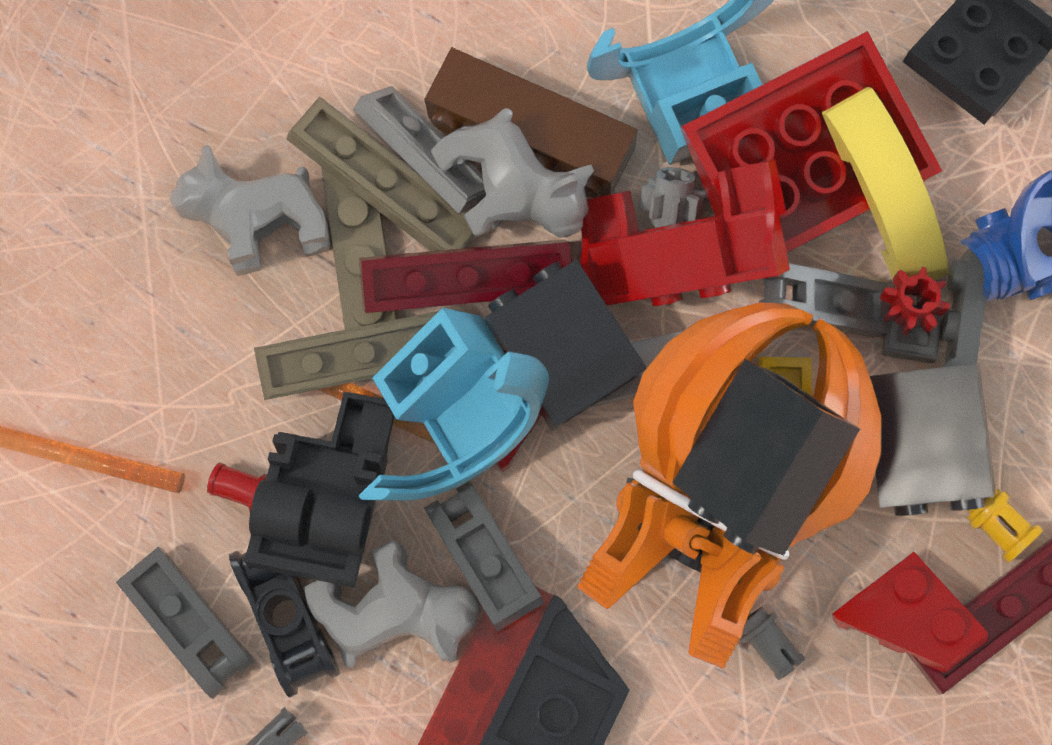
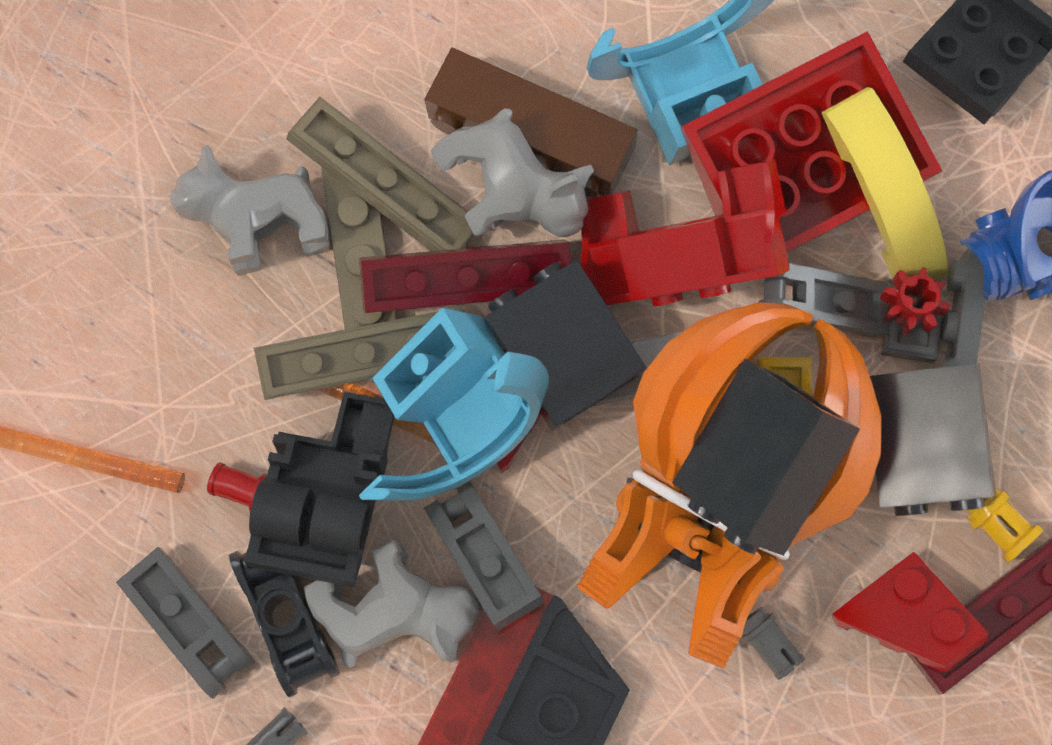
(413, 140): light grey tile -> none
(672, 197): light grey gear -> none

